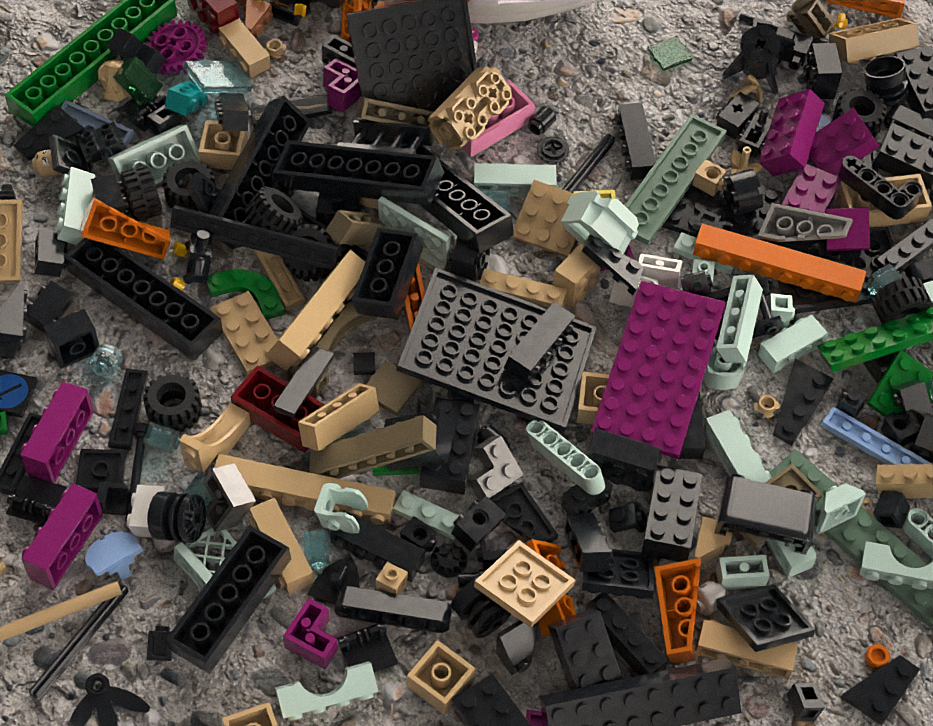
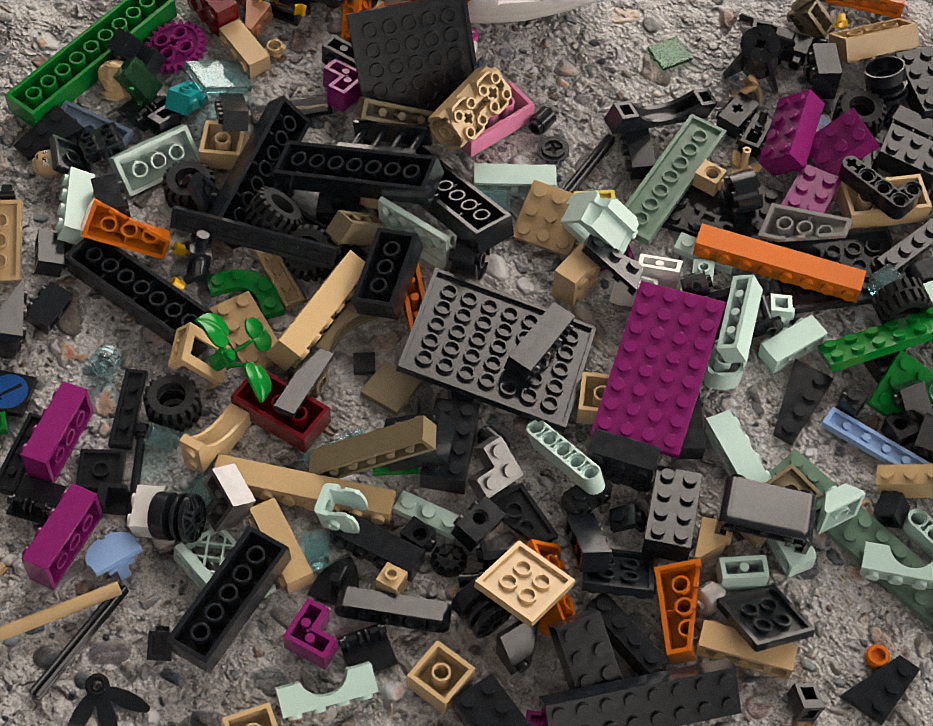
(72, 338): black brick -> none
(141, 193): black tyre -> none
(182, 356): none -> tan panel
(217, 332): none -> green plant
(338, 417): tan brick -> none
(525, 289): tan brick -> none
(631, 117): none -> black arch
(766, 400): tan plate -> none
(858, 234): magenta tile -> none

